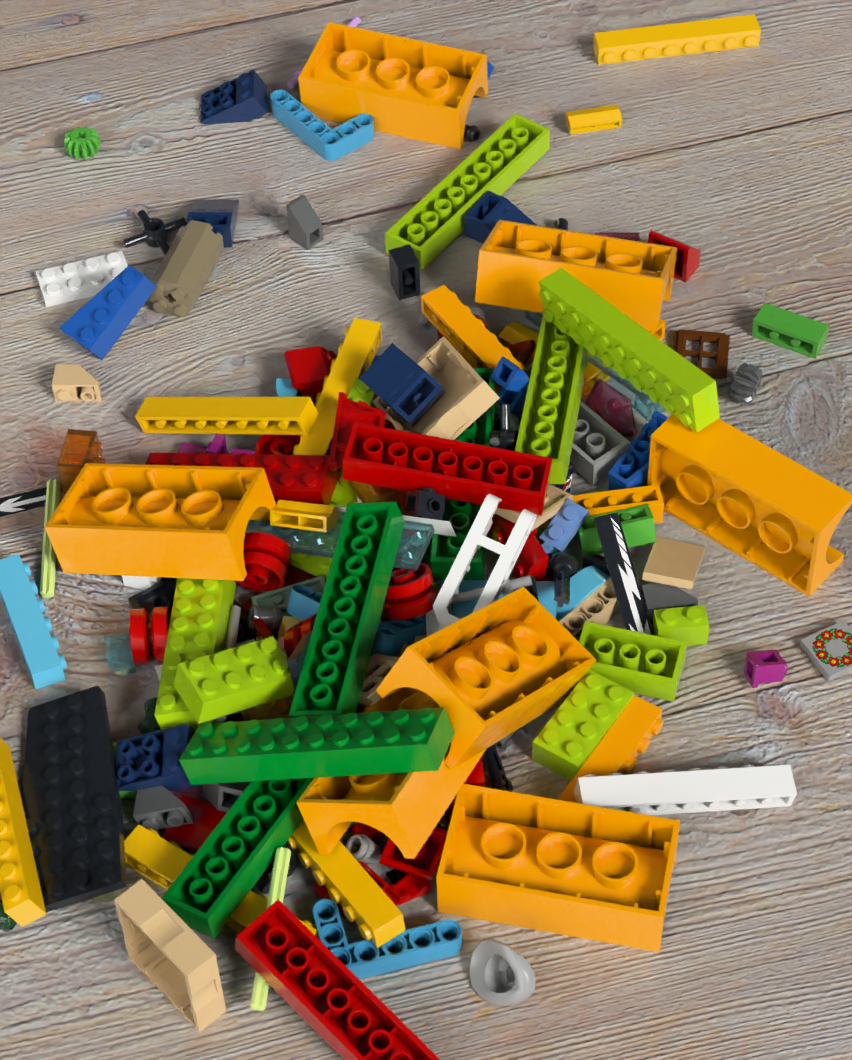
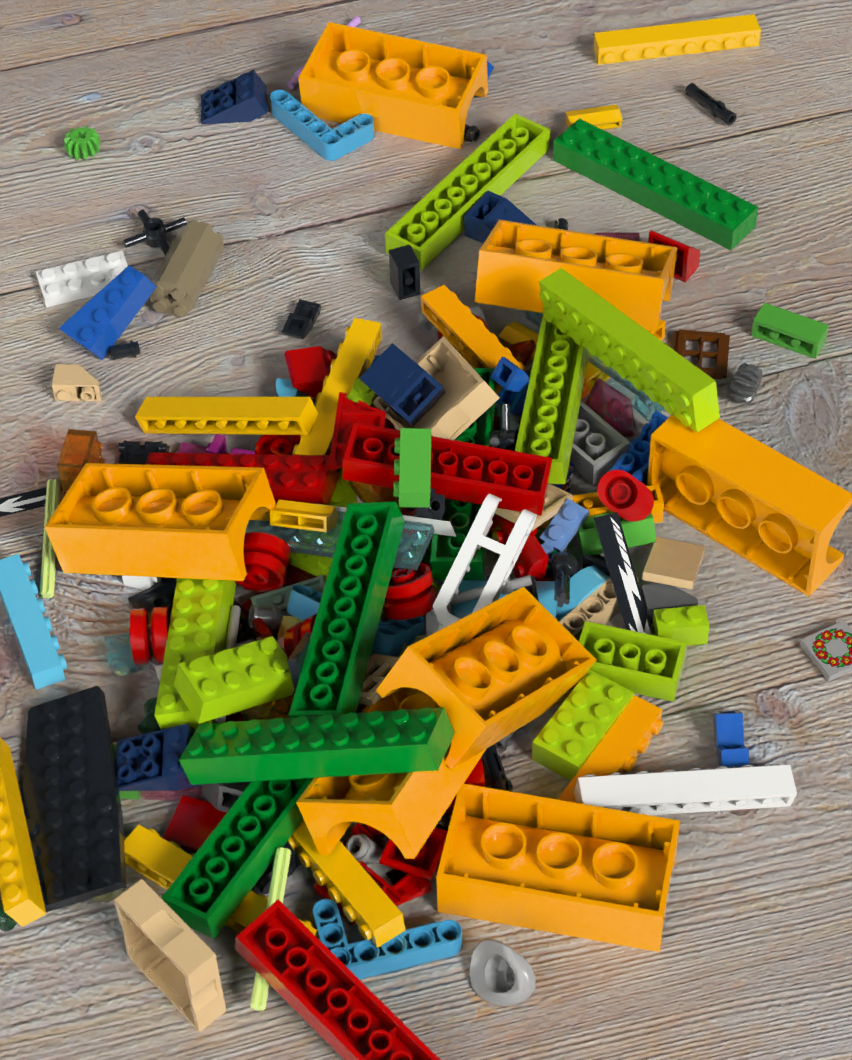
(125, 350): none -> black pin
(134, 453): none -> black hinge
(160, 809): dark grey slope -> none
(219, 214): dark blue slope -> none
(302, 319): none -> black slope
(303, 223): dark grey slope -> none
(413, 467): none -> bright green brick
(625, 495): none -> red piece
(655, 184): none -> green brick
(716, 108): none -> black pin
(730, 739): none -> blue brick
(764, 667): magenta brick -> none

